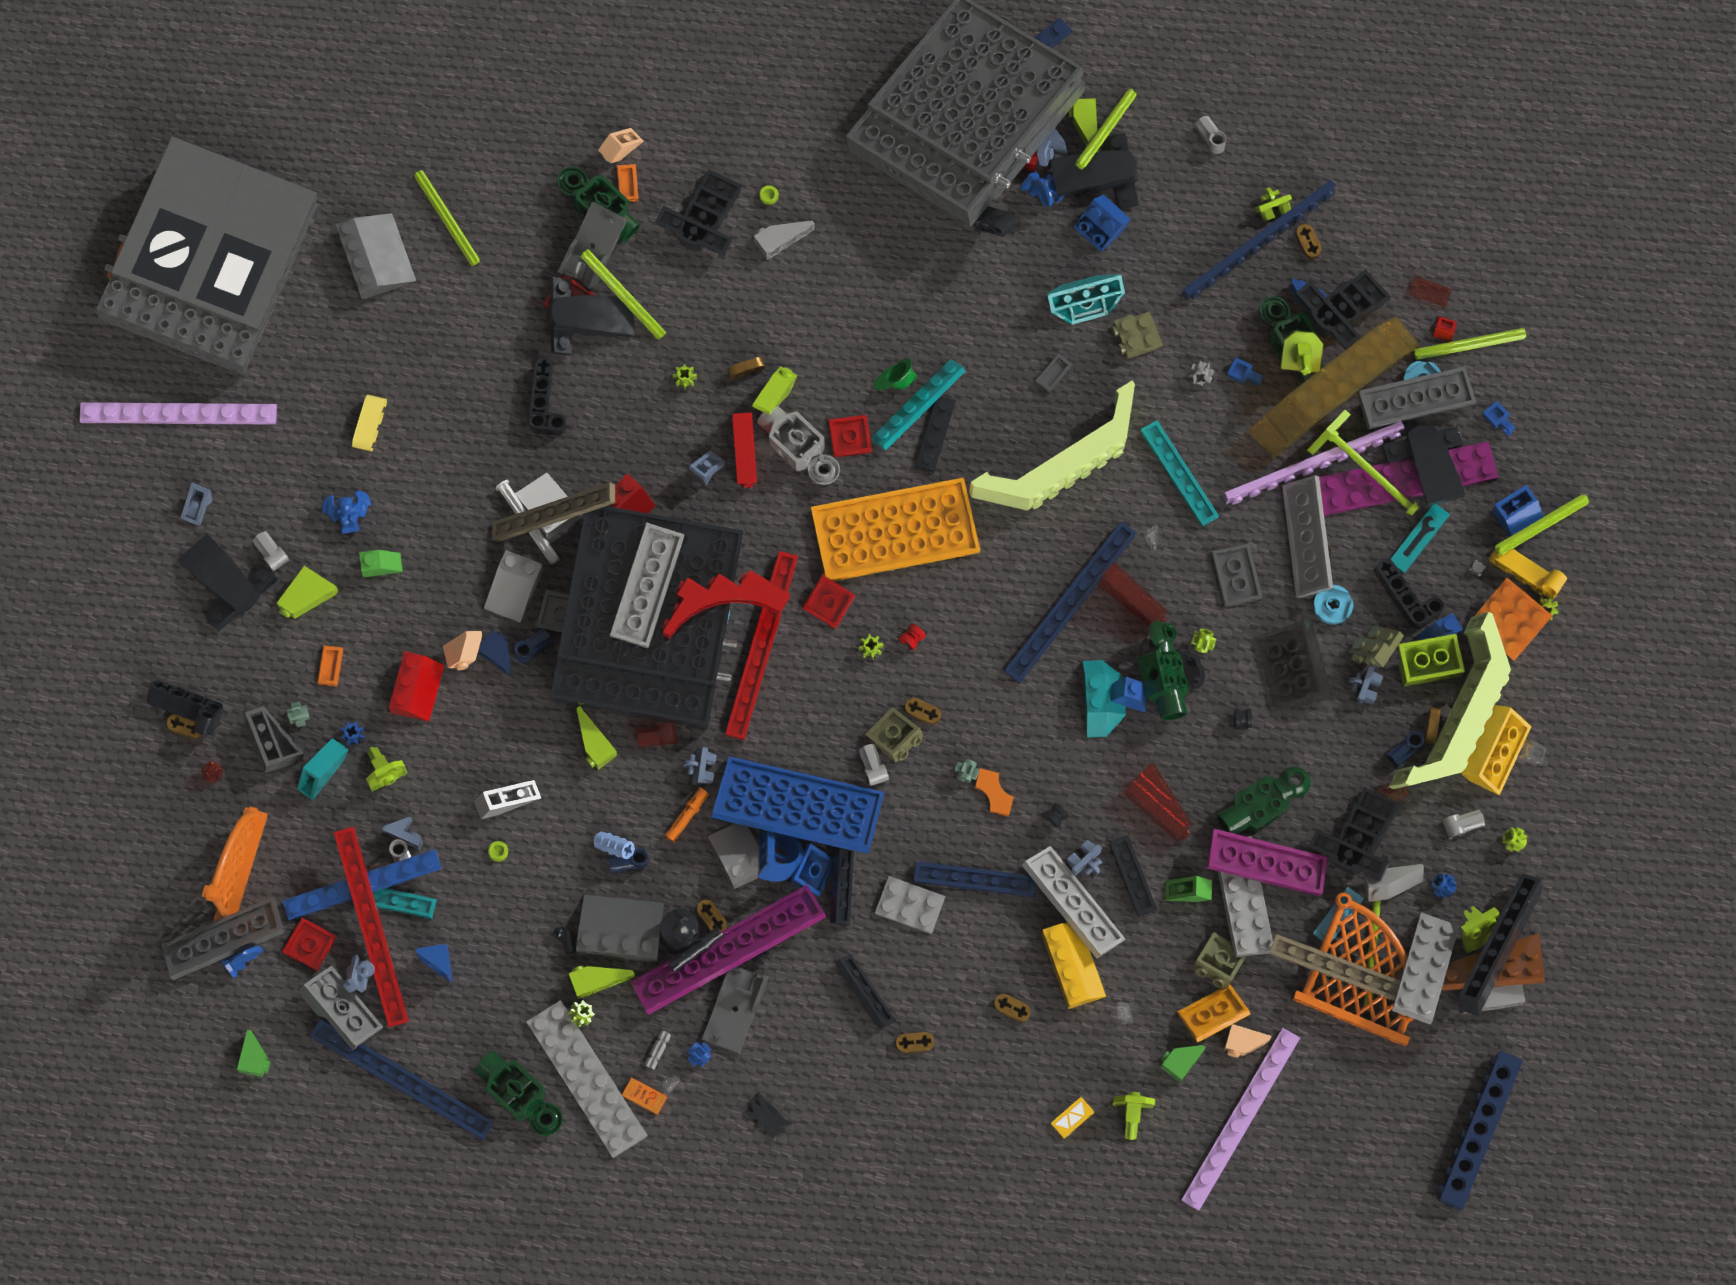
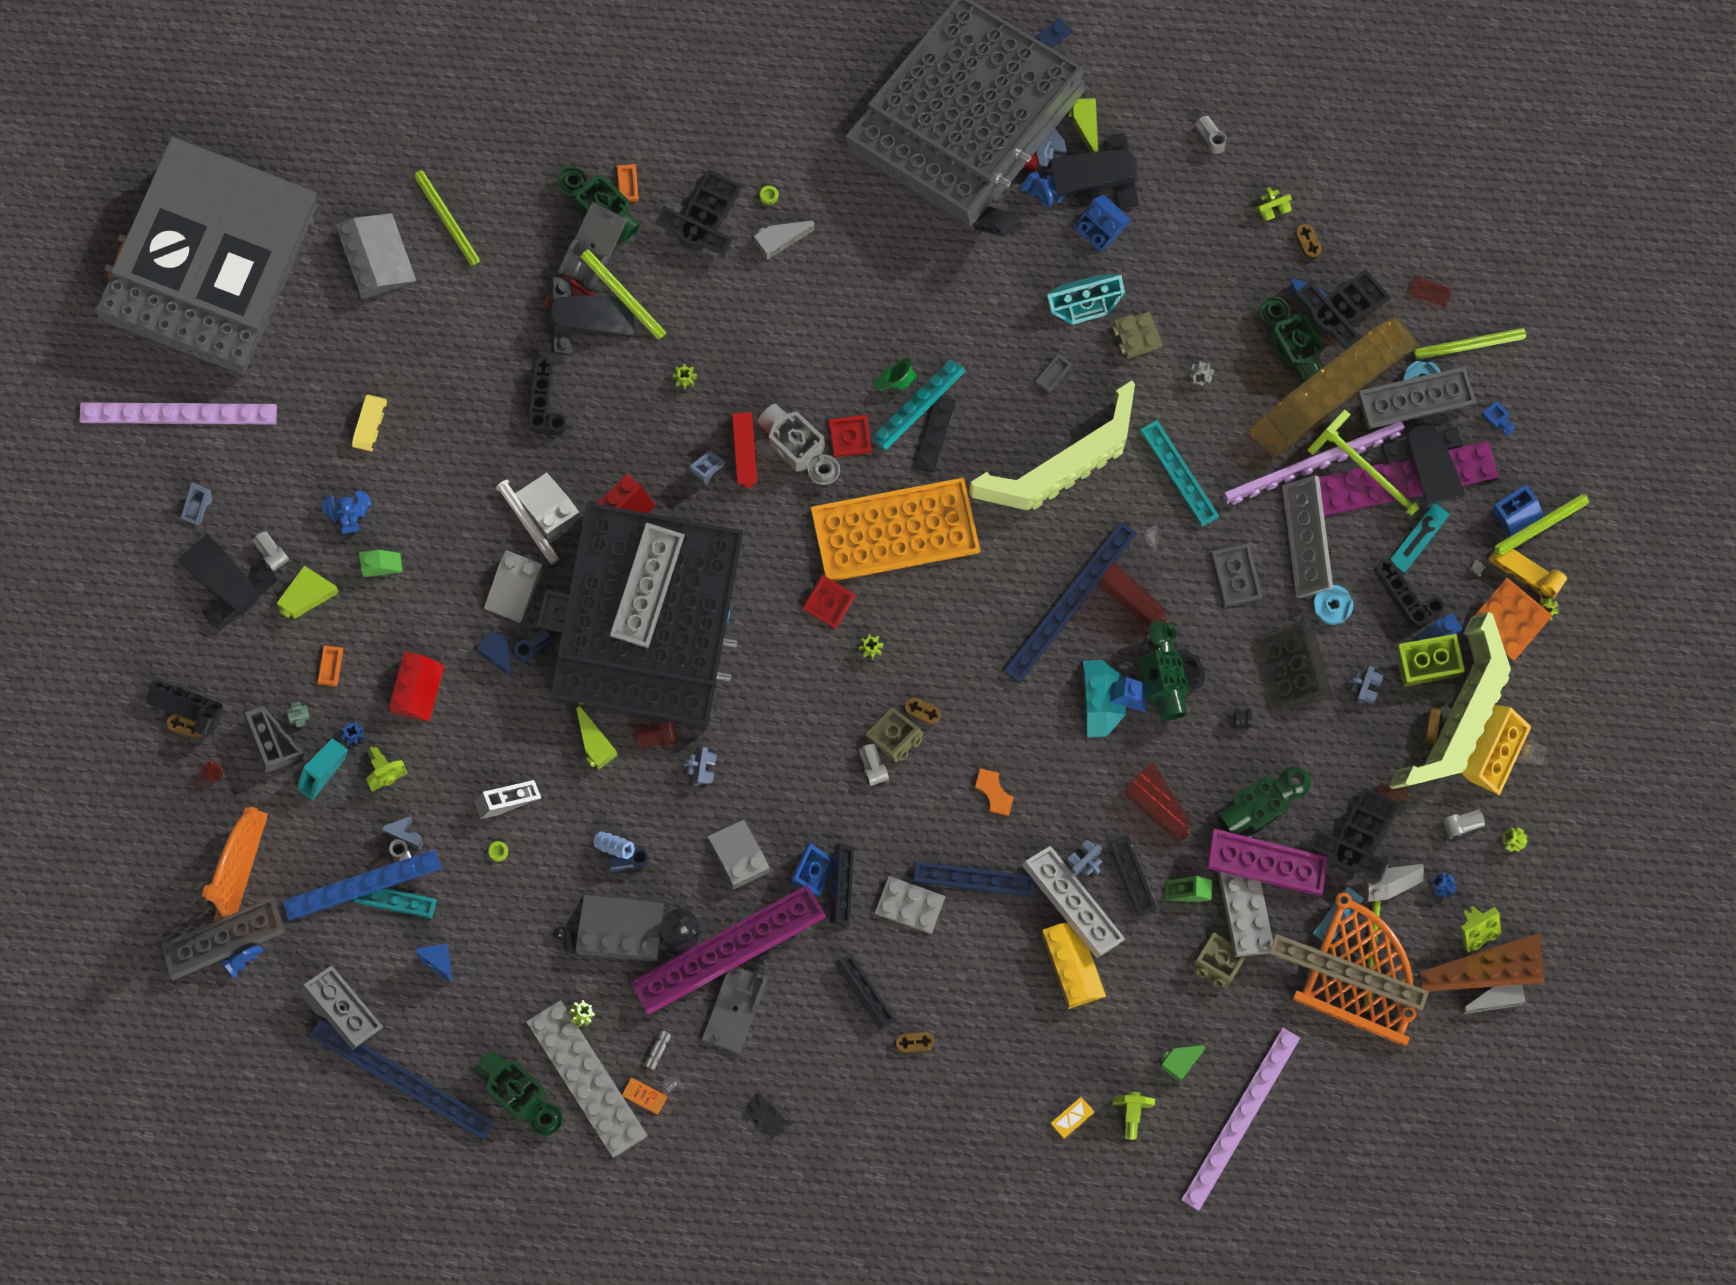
(253, 1058): bright green slope -> none
(309, 944): red tile -> none
(358, 974): sand blue hips -> none
(371, 926): red plate -> none
(462, 650): light nougat slope -> none
(553, 512): dark tan plate -> none
(594, 979): lime slope -> none
(619, 145): light nougat slope -> none
(686, 815): orange pin -> none
(696, 598): red arch -> none
(696, 949): black pin -> none
(699, 1054): blue gear -> none
(715, 914): pearl gold beam -> none
(746, 368): pearl gold beam -> none
(759, 652): red plate -> none
(767, 866): blue window -> none
(775, 390): lime slope -> none
(798, 805): blue plate -> none
(912, 636): red wheel -> none
(966, 770): sand green gear -> none
(1009, 1012): pearl gold beam -> none
(1056, 815): black wheel -> none
(1105, 129): lime axle -> none
(1124, 1013): clear slope -> none
(1203, 640): lime gear -> none
(1213, 1013): light orange tile -> none
(1243, 371): blue plate -> none
(1243, 1041): light nougat slope -> none
(1253, 245): dark blue plate -> none
(1302, 352): lime piece -> none
(1376, 647): olive plate -> none
(1405, 749): dark blue piece -> none
(1425, 968): light grey plate -> none
(1444, 329): red slope -> none
(1500, 944): black brick -> none
(1510, 1066): dark blue brick -> none

